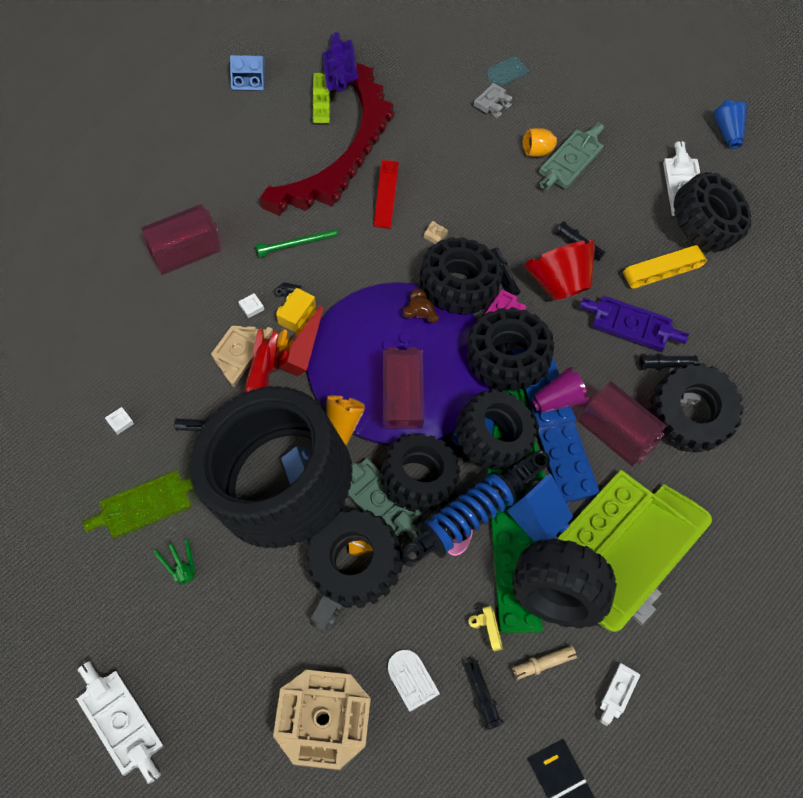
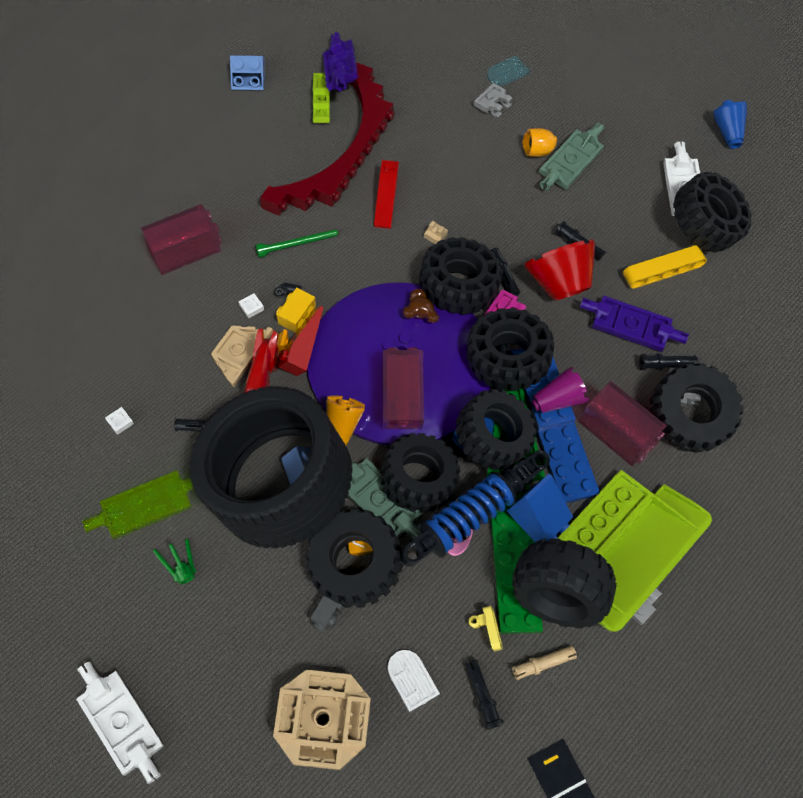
(618, 693): white hinge -> none

